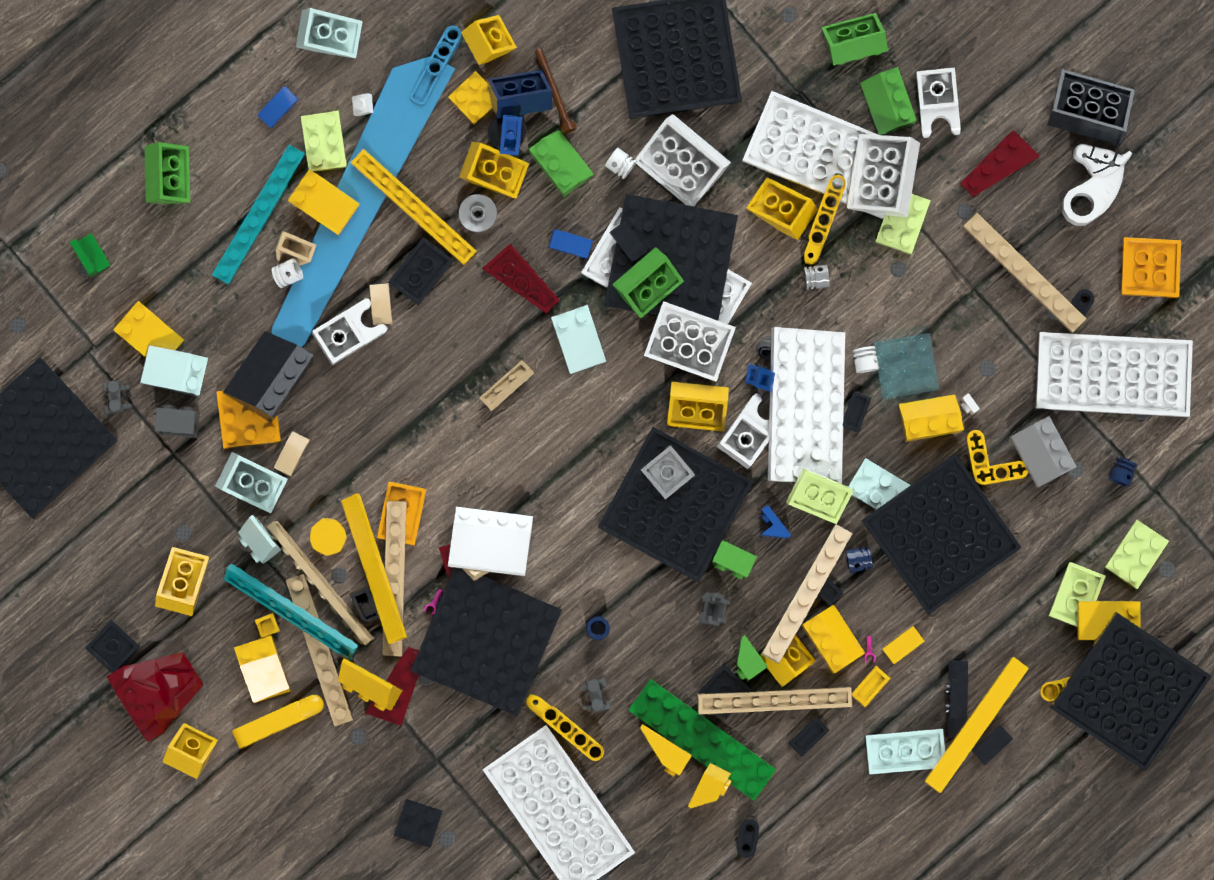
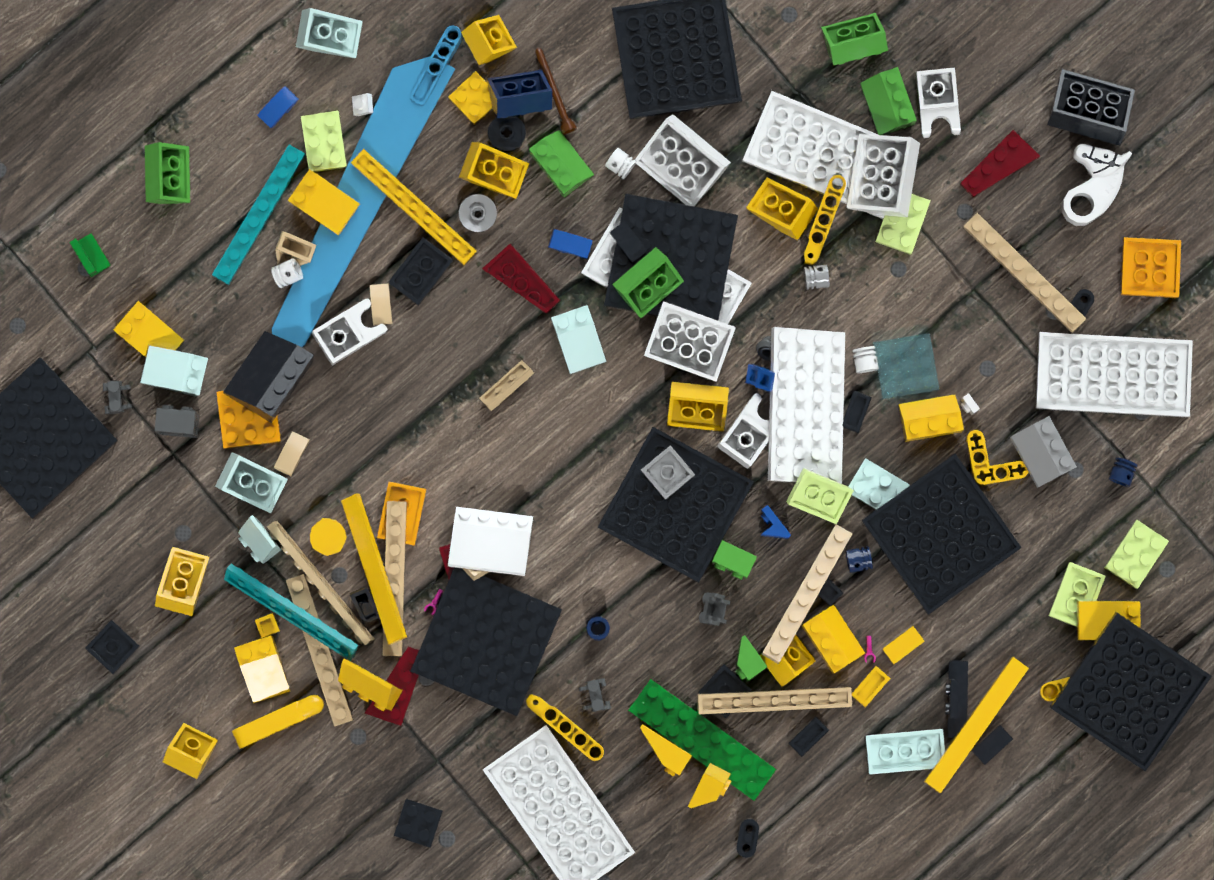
(156, 691): dark red wedge -> none
(511, 135): blue slope -> none

